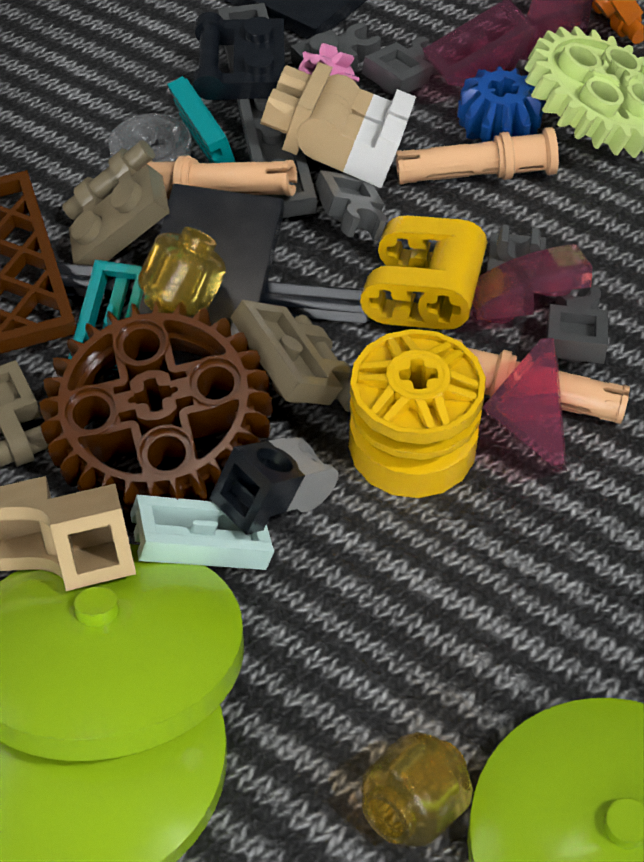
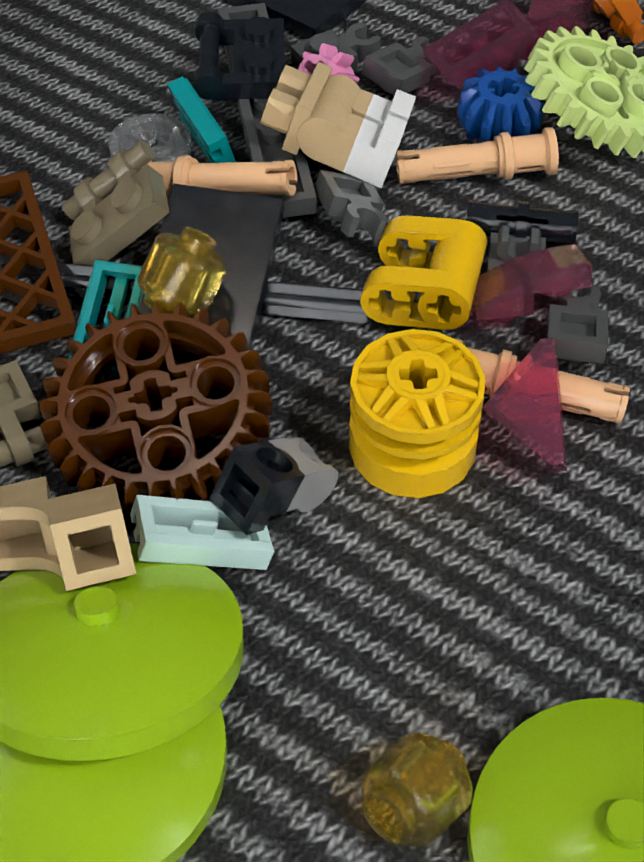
(294, 354): dark tan plate -> none
(554, 225): none -> black pin

